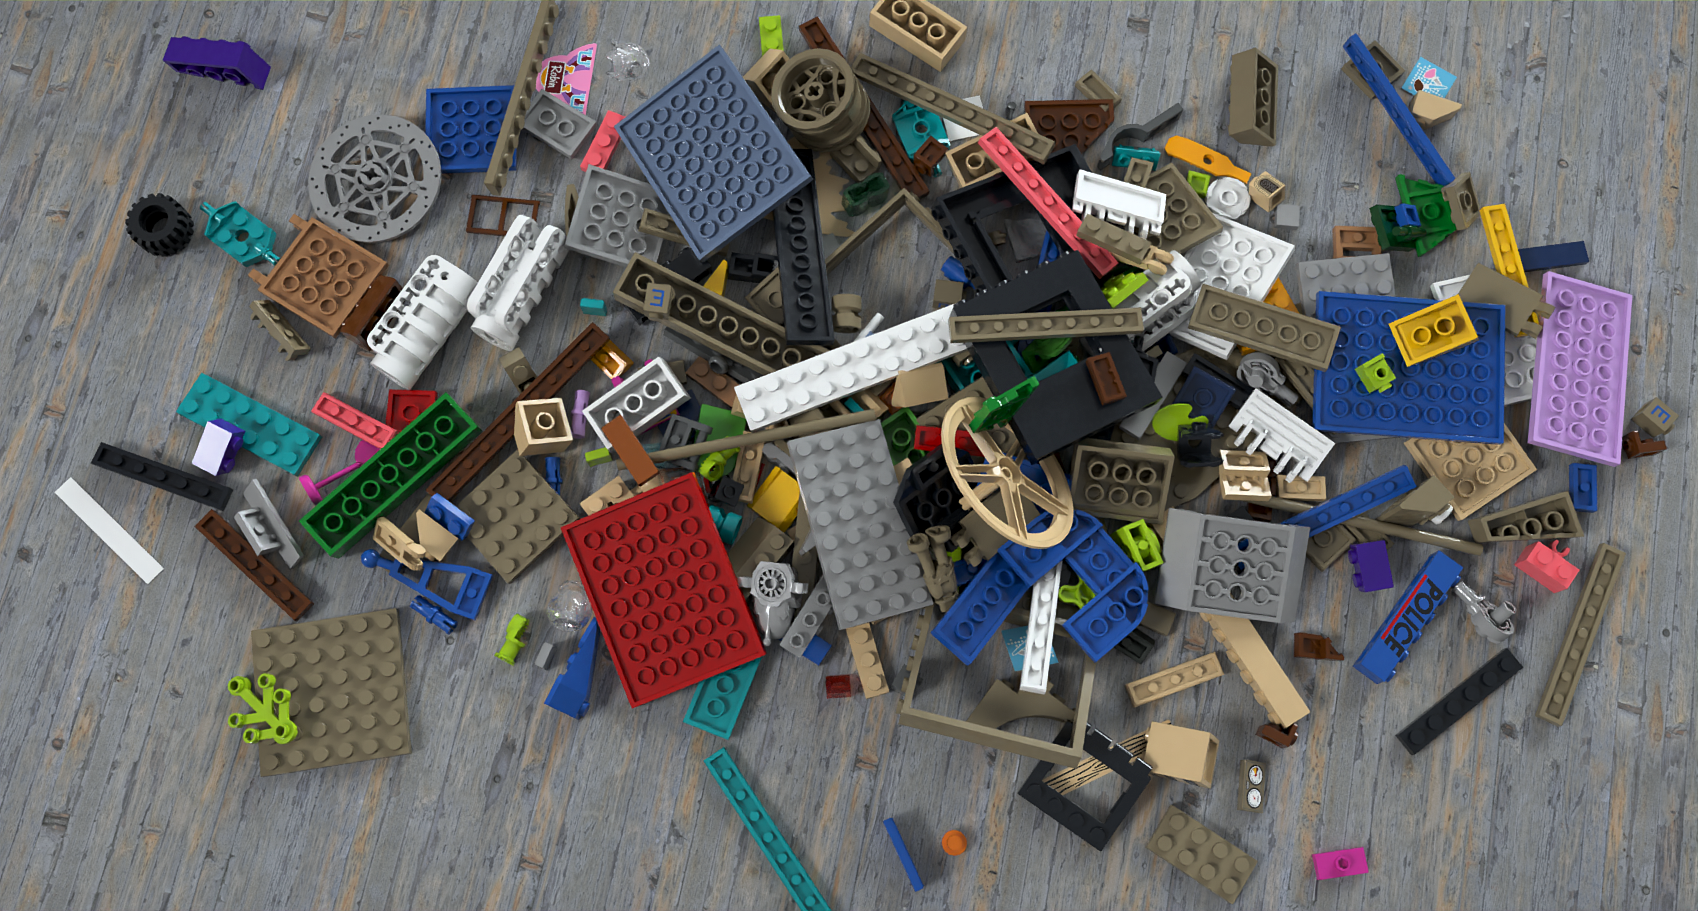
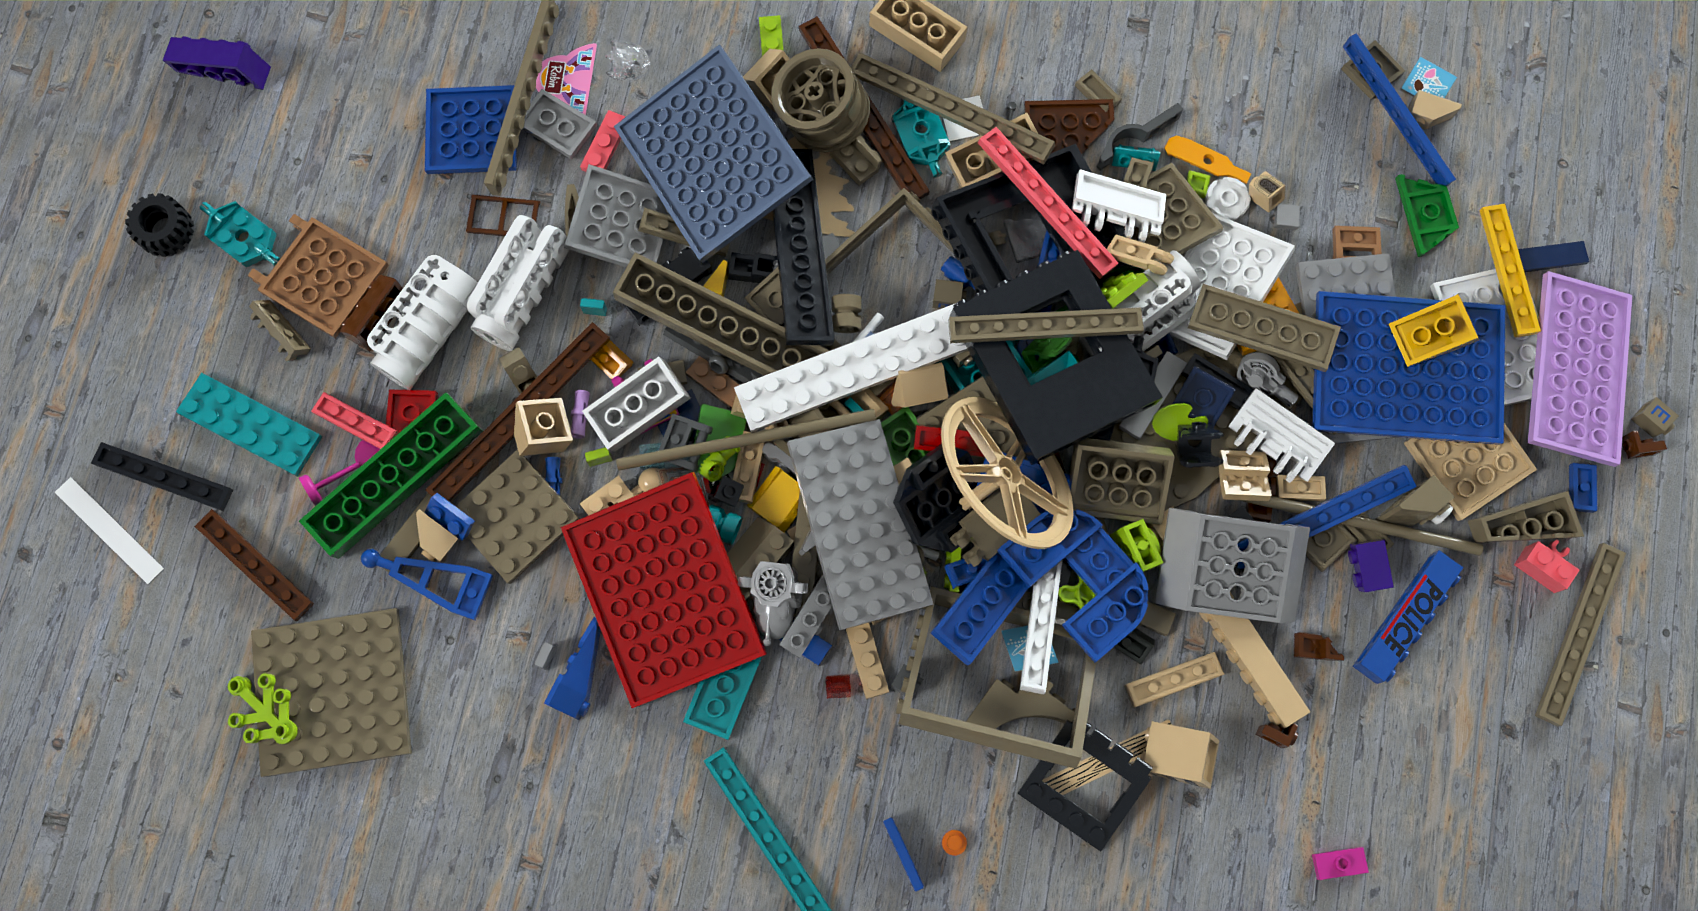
(218, 447): brick -> none
(265, 527): light grey bracket -> none
(374, 178): light grey piece -> none
(398, 544): tan hinge -> none
(433, 614): blue pin -> none
(512, 644): lime connector -> none
(570, 607): clear hair -> none
(630, 450): dark orange tile -> none
(657, 301): dark tan brick -> none
(867, 194): clear green brick -> none
(929, 156): reddish brown bracket -> none
(938, 576): dark tan piece -> none
(1003, 407): green wing -> none
(1106, 378): reddish brown plate -> none
(1113, 239): dark tan plate -> none
(1201, 854): dark tan plate -> none
(1251, 786): slope -> none
(1253, 98): dark tan slope -> none
(1369, 377): lime brick -> none
(1390, 234): dark green plate -> none
(1407, 215): blue plate -> none
(1459, 701): black plate -> none
(1462, 201): dark tan hinge -> none
(1488, 619): light grey pin -> none
(1520, 301): dark tan tile -> none

